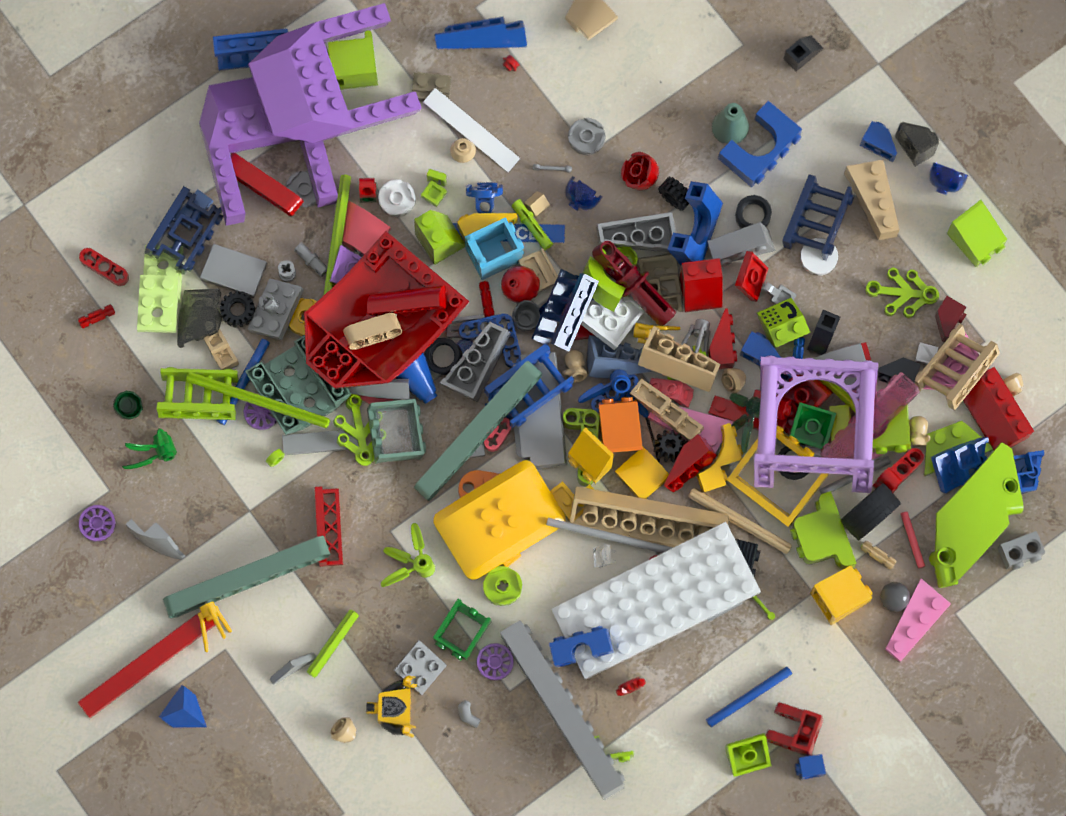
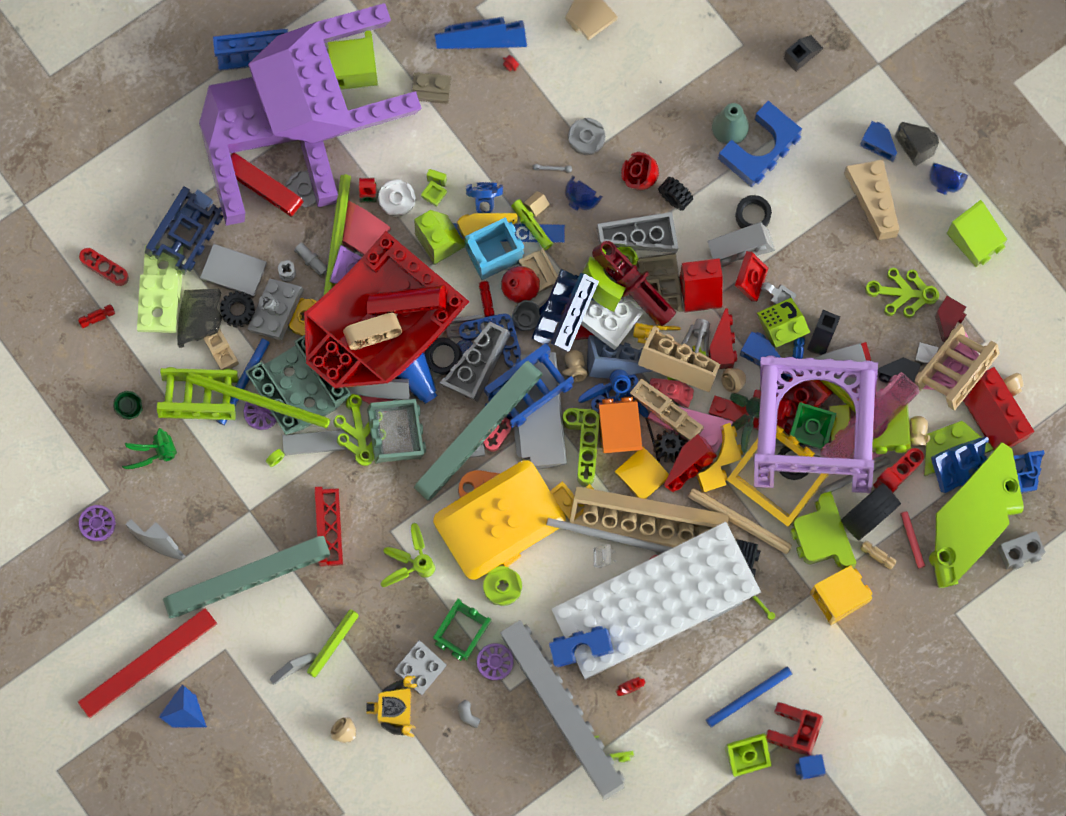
(211, 612): yellow plant -> none
(462, 150): tan cone -> none
(471, 130): white sticker -> none
(590, 456): yellow slope -> none
(706, 213): blue arch -> none
(805, 204): dark blue fence -> none
(812, 259): white tile -> none
(895, 596): dark grey hair -> none
(920, 614): bright pink wing -> none

